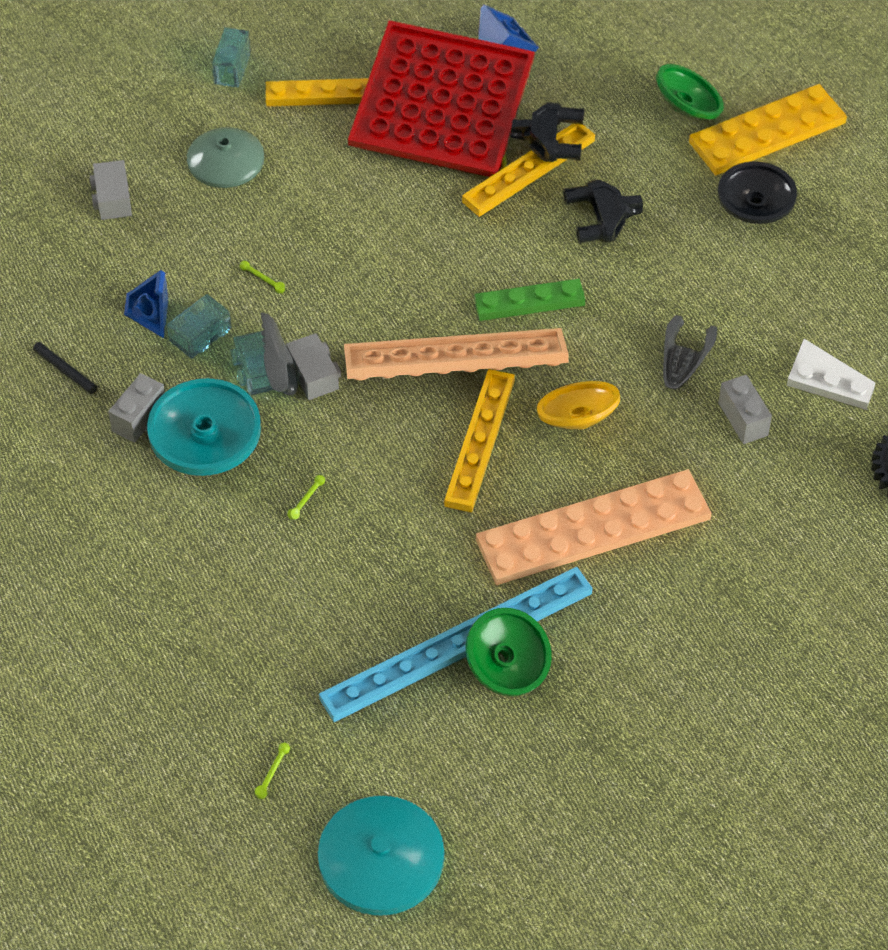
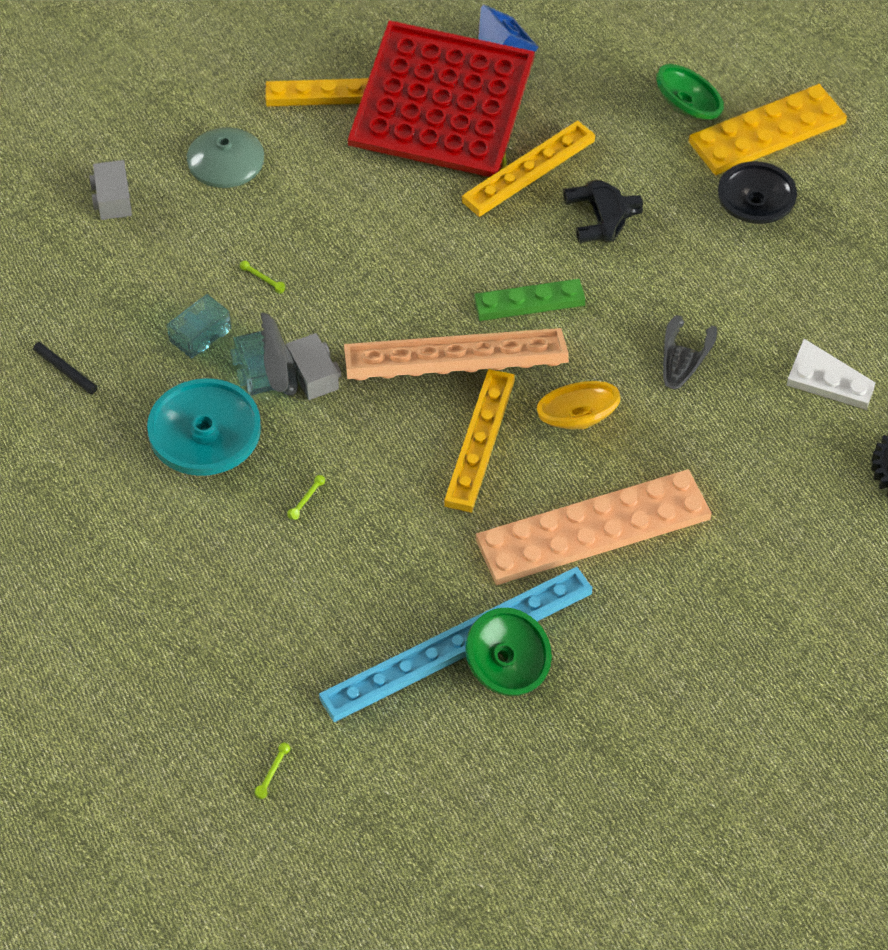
(132, 409): light grey brick -> none
(149, 303): blue slope -> none
(231, 57): clear light blue brick -> none
(381, 855): teal dish -> none
(542, 131): black connector -> none
(744, 409): light grey brick -> none

